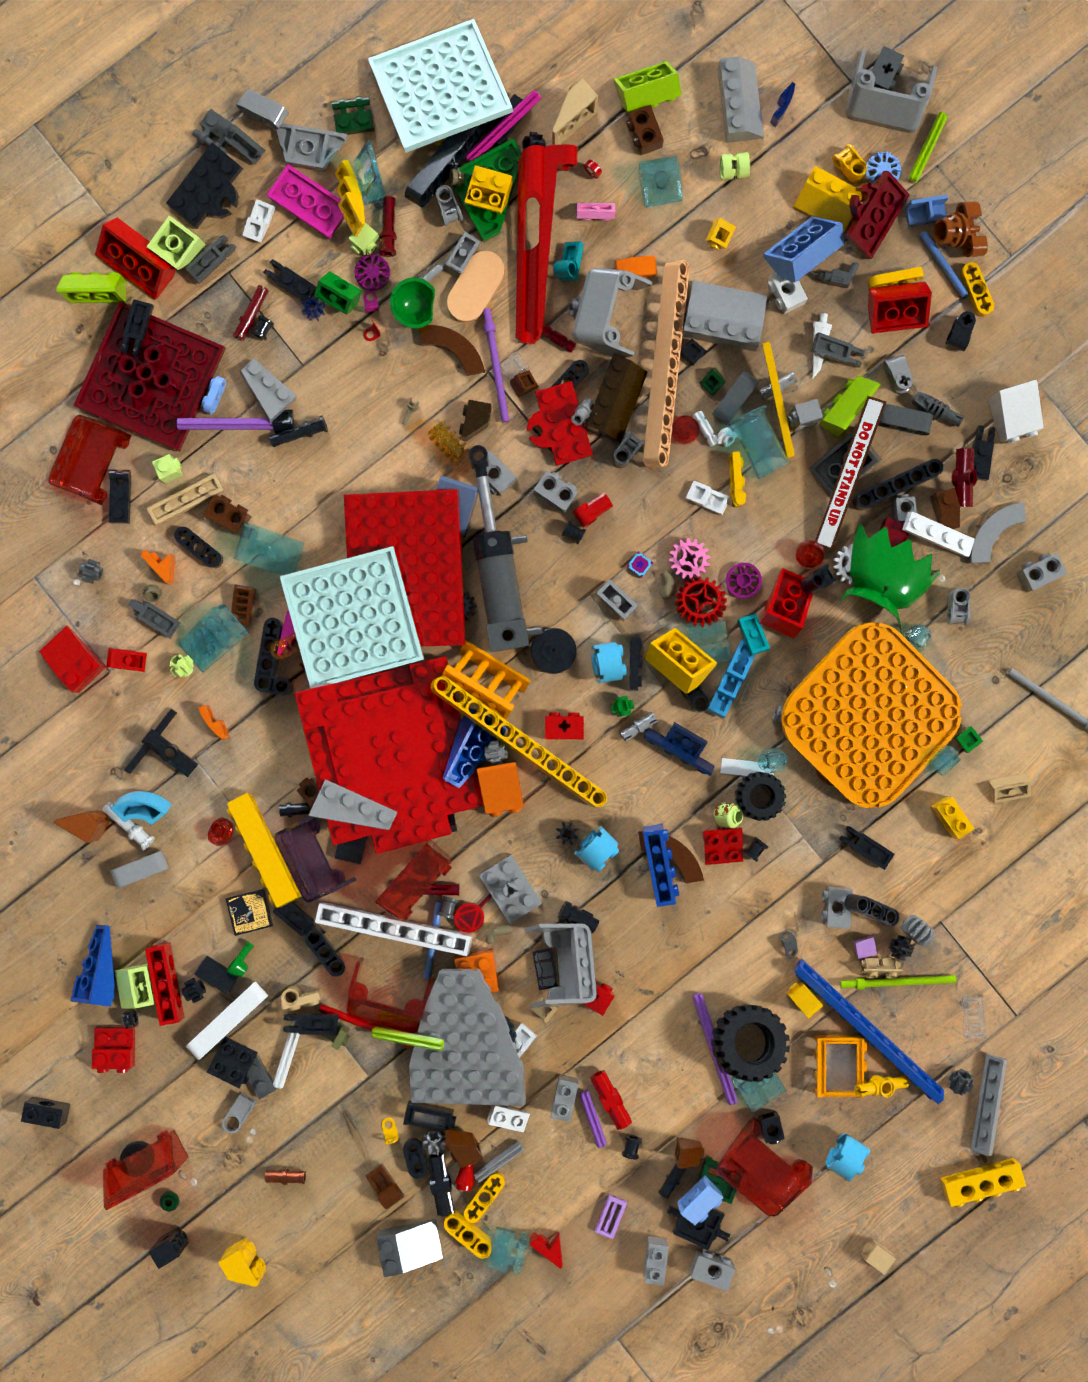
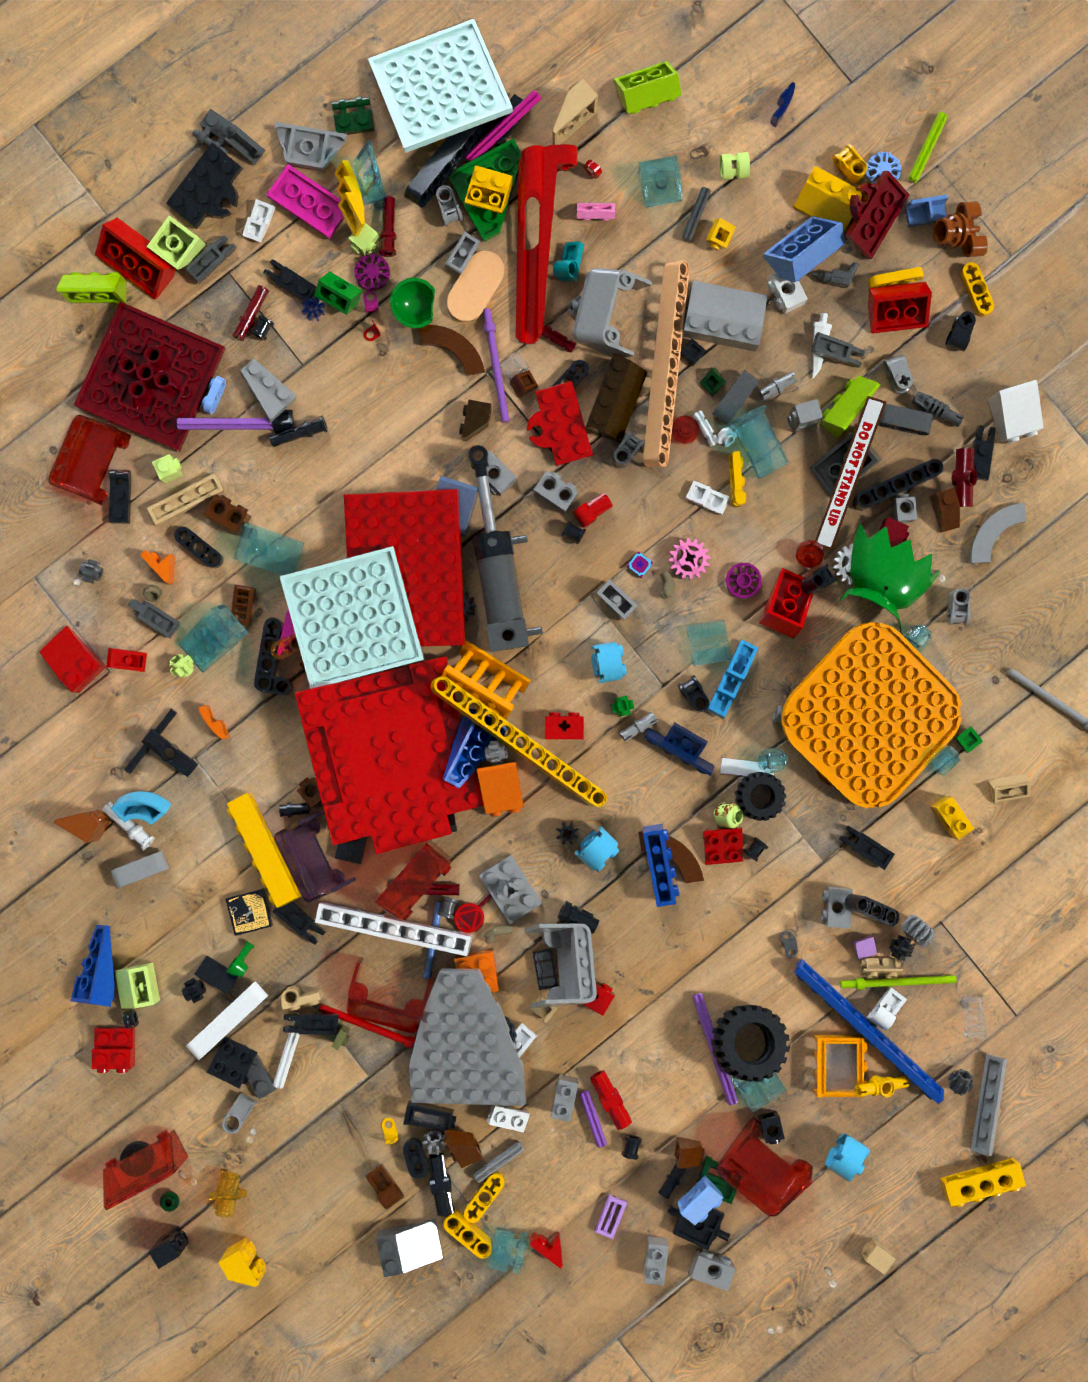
(45, 1112): black brick -> none
(136, 326): black hinge -> none
(164, 984): red brick -> none
(220, 831): clear red plate -> none
(227, 1193): none -> clear yellow pin
(262, 109): light grey beam -> none
(285, 1176): copper pin -> none
(328, 958): black beam -> none
(346, 806): light grey wing -> none
(408, 1038): lime axle -> none
(410, 409): dark tan hand -> none
(432, 273): light grey piece -> none
(447, 442): clear yellow piece -> none
(456, 177): dark tan plate -> none
(465, 1178): red cone -> none
(533, 139): black gear -> none
(553, 651): black wheel -> none
(582, 411): light grey pin -> none
(635, 662): black hinge -> none
(642, 266): orange slope -> none
(648, 129): reddish brown brick -> none
(680, 660): yellow slope -> none
(696, 214): none -> dark grey axle
(708, 603): red gear -> none
(740, 99): light grey slope -> none
(753, 634): teal plate -> none
(776, 391): yellow tile -> none
(804, 999): yellow slope -> none
(887, 107): light grey windscreen -> none
(887, 1007): none -> white plate
(889, 62): dark grey brick -> none
(938, 534): white plate -> none
(943, 264): medium blue piece -> none
(1042, 574): light grey brick -> none

